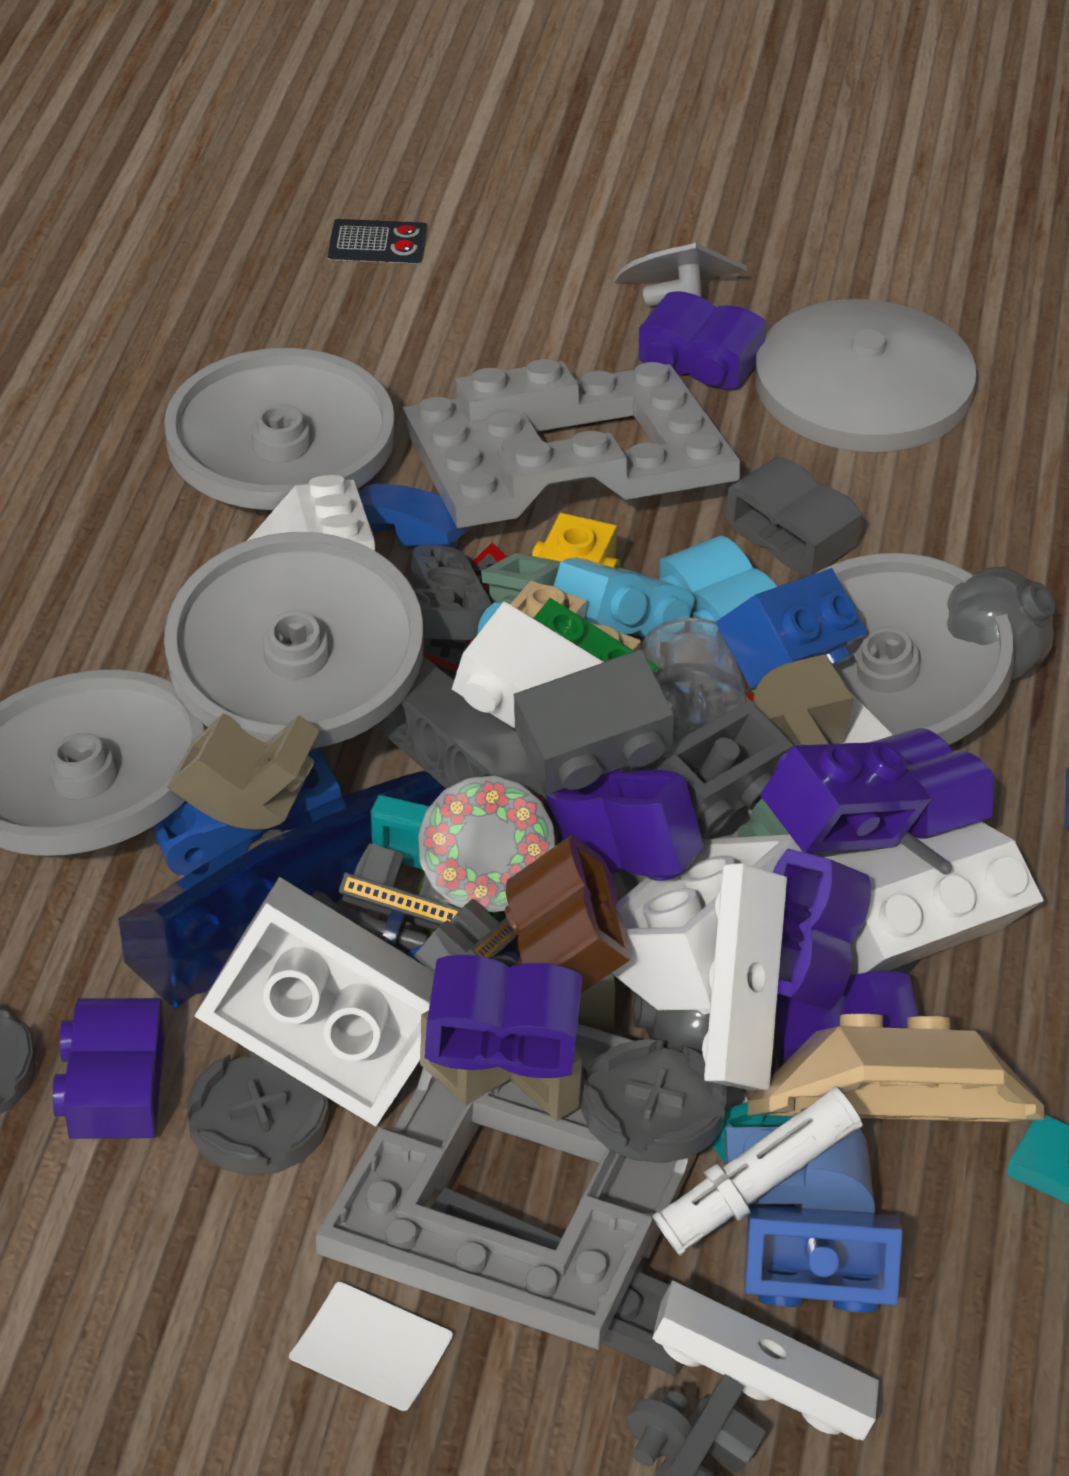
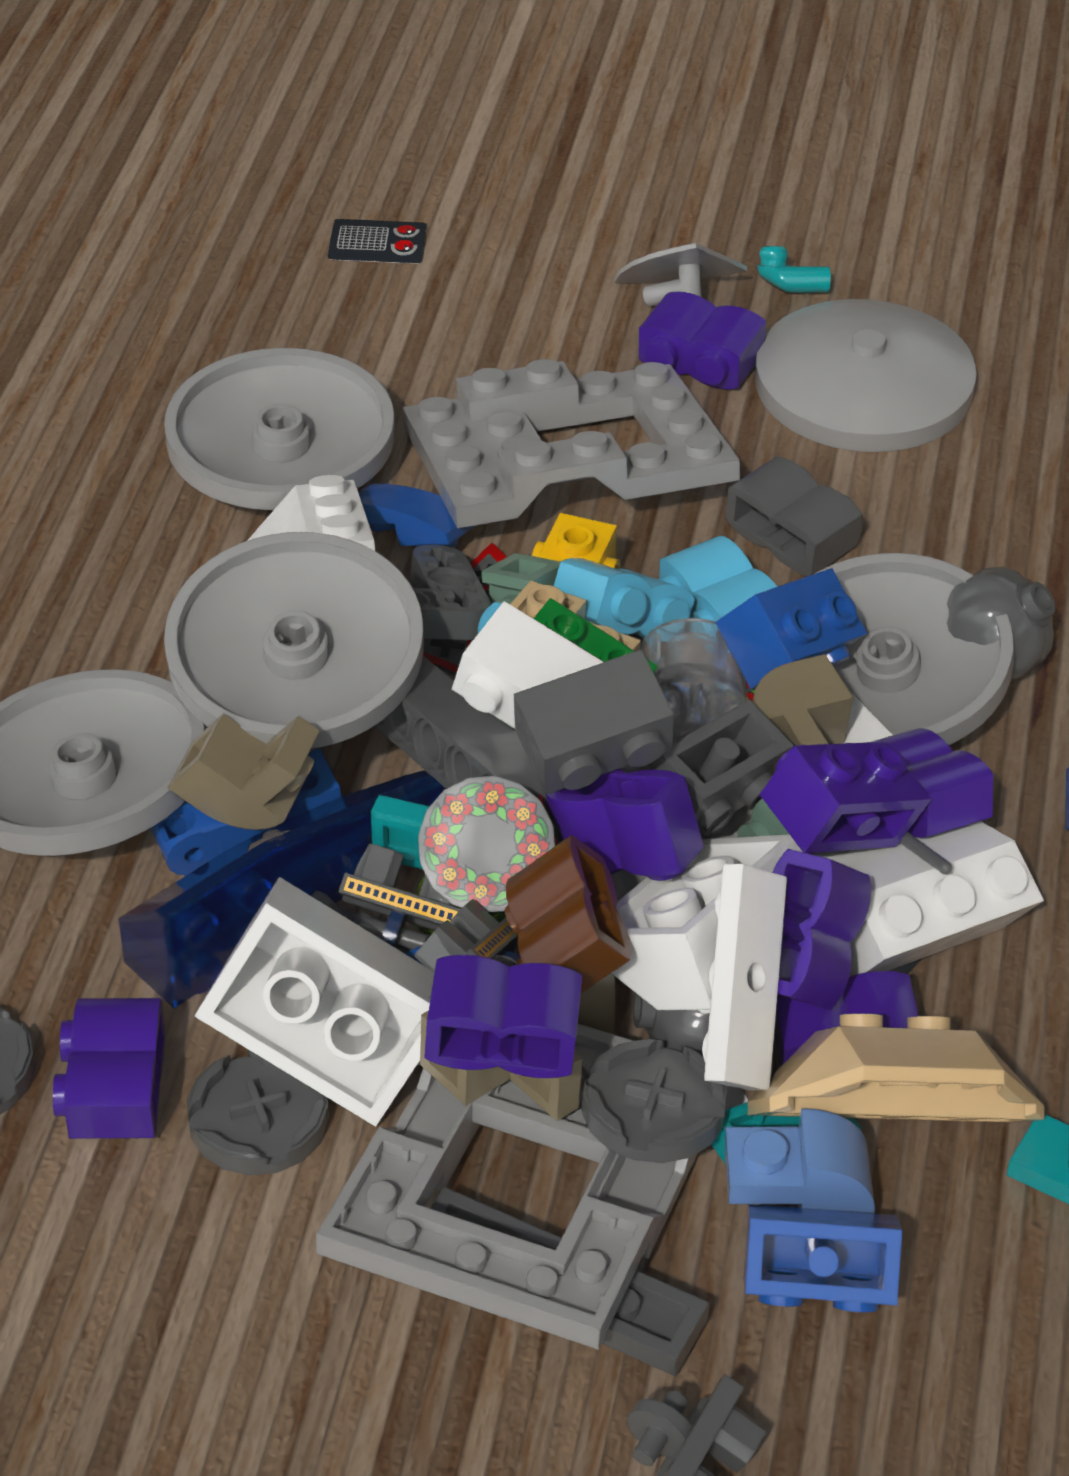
(372, 1346): white sticker -> none
(749, 1176): white pin -> none
(766, 1362): white tile -> none
(790, 278): none -> teal arm

